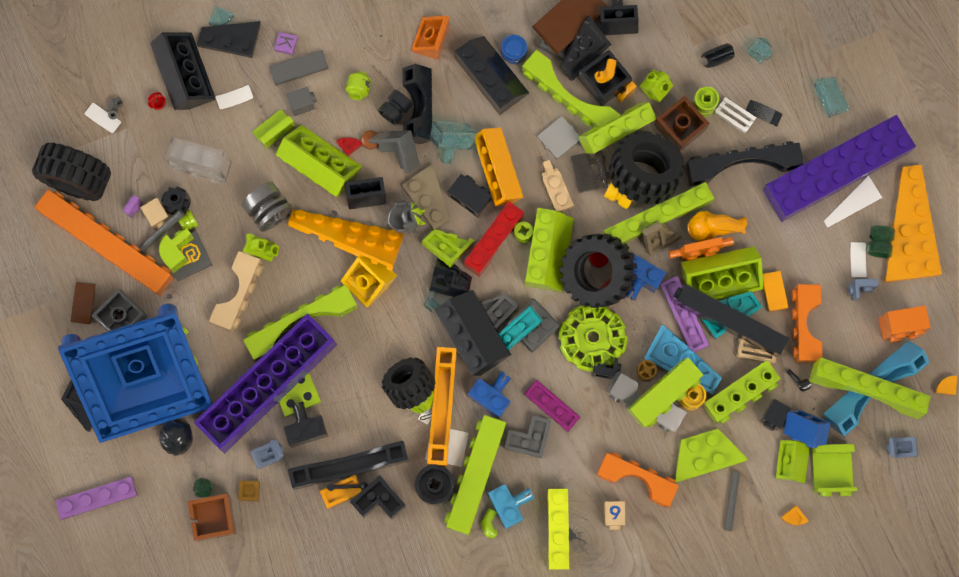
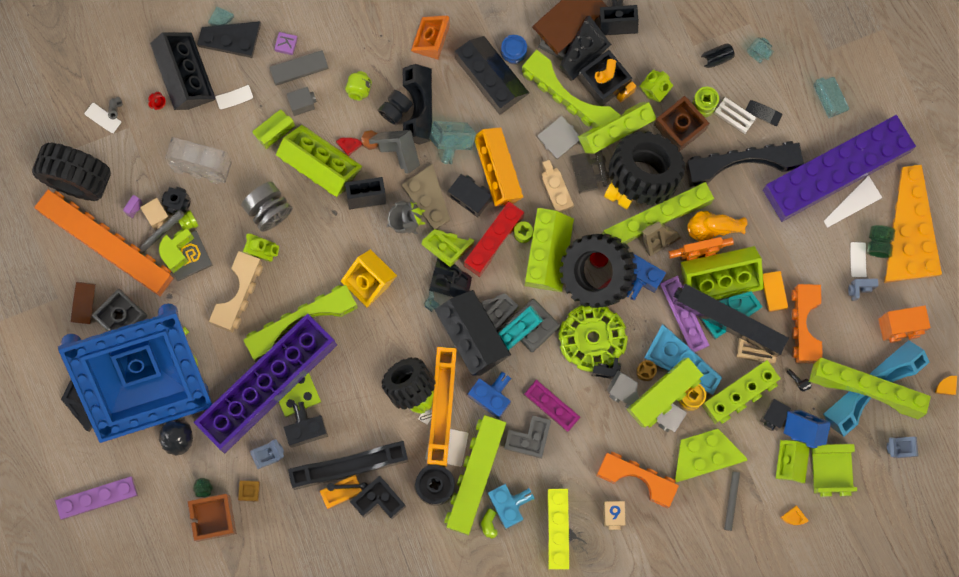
(353, 237): light orange wing -> none

